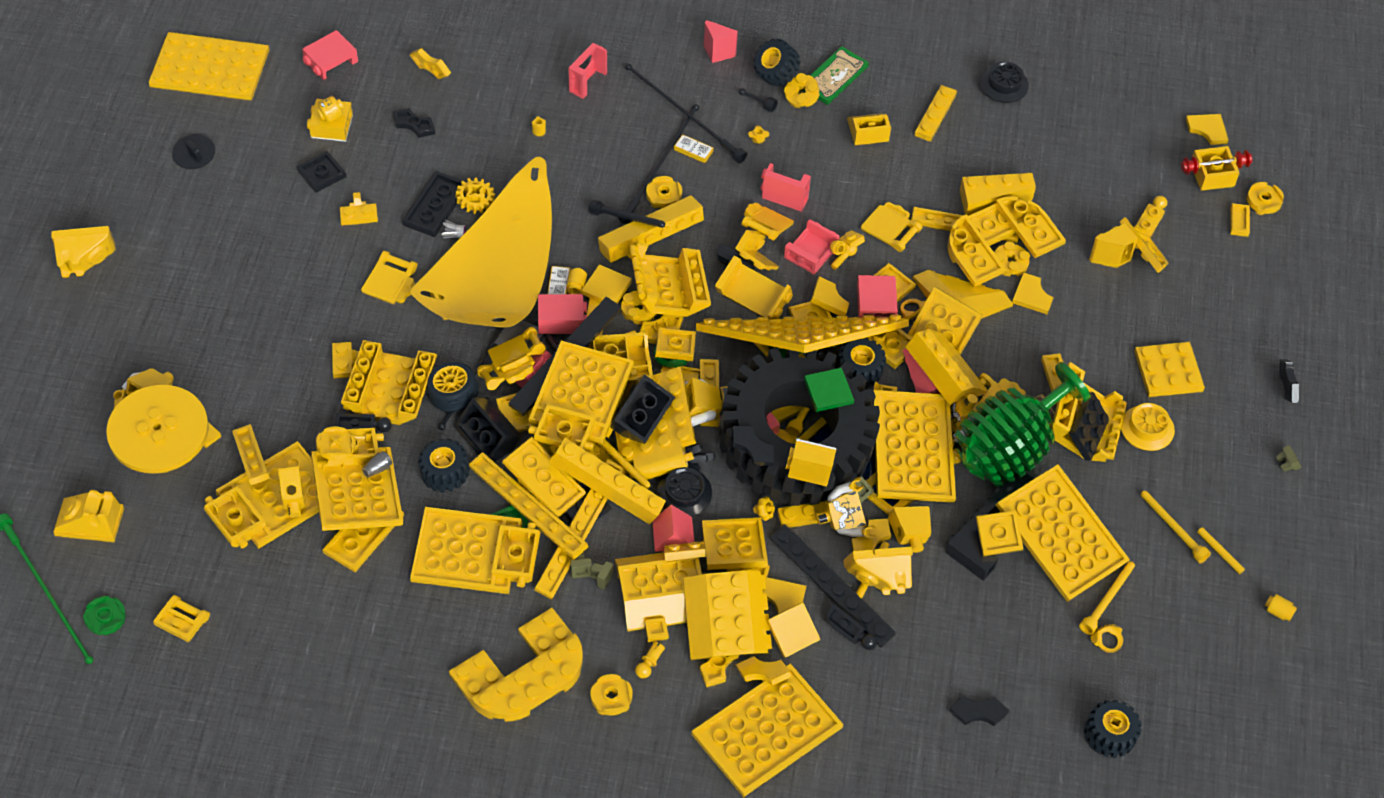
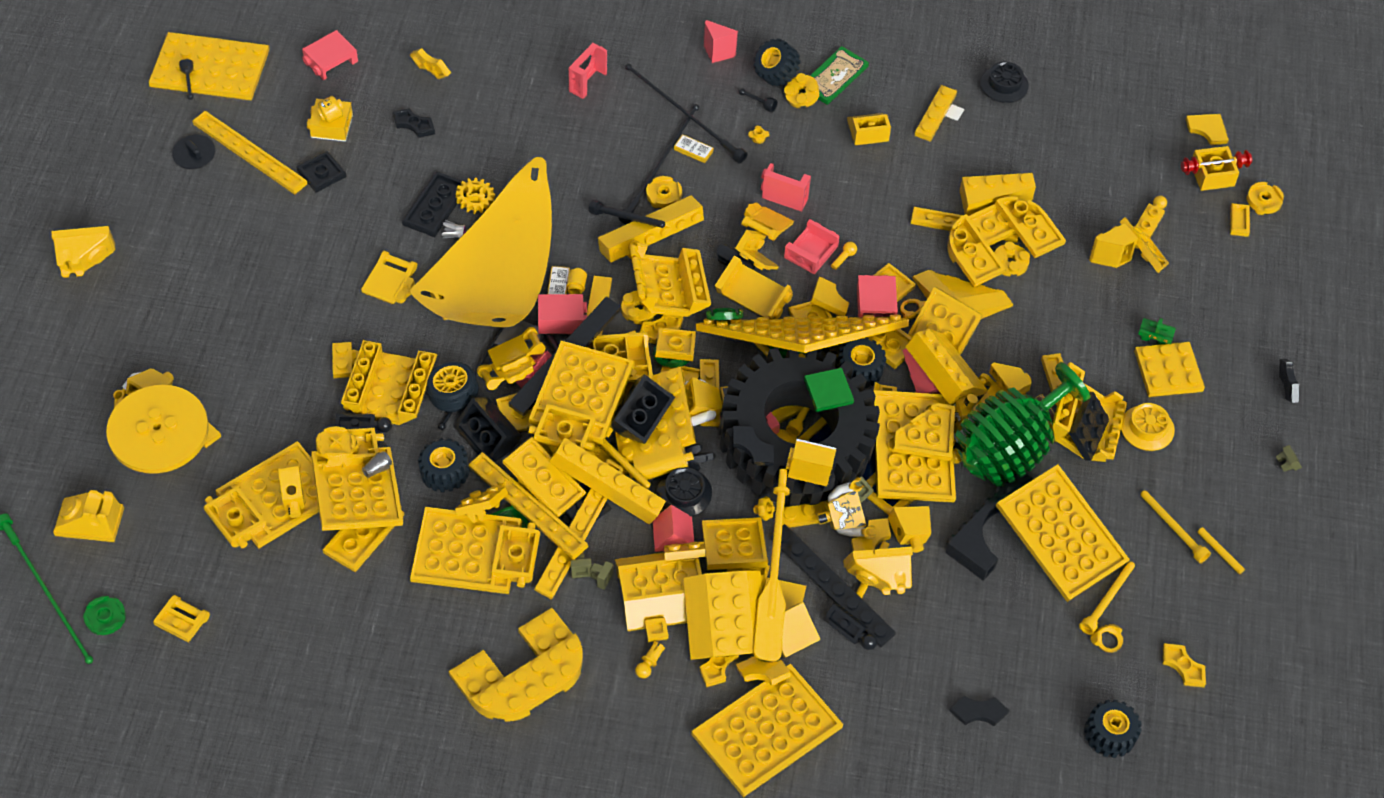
(186, 66): none -> black hinge
(250, 152): none -> yellow tile
(250, 454): yellow plate -> none
(358, 212): yellow hinge -> none
(480, 501): none -> yellow piece
(538, 126): yellow hose -> none
(606, 283): yellow tile -> none
(616, 705): yellow plate -> none
(724, 314): none -> green tile
(771, 603): none -> yellow piece
(850, 238): yellow plate -> none
(888, 223): yellow piece -> none
(928, 434): none -> yellow plate
(954, 112): none -> white sticker
(999, 533): yellow tile -> none
(1010, 377): none -> yellow slope
(1031, 295): yellow tile -> none
(1157, 331): none -> green hips
(1191, 672): none -> yellow tile
(1280, 607): yellow brick -> none

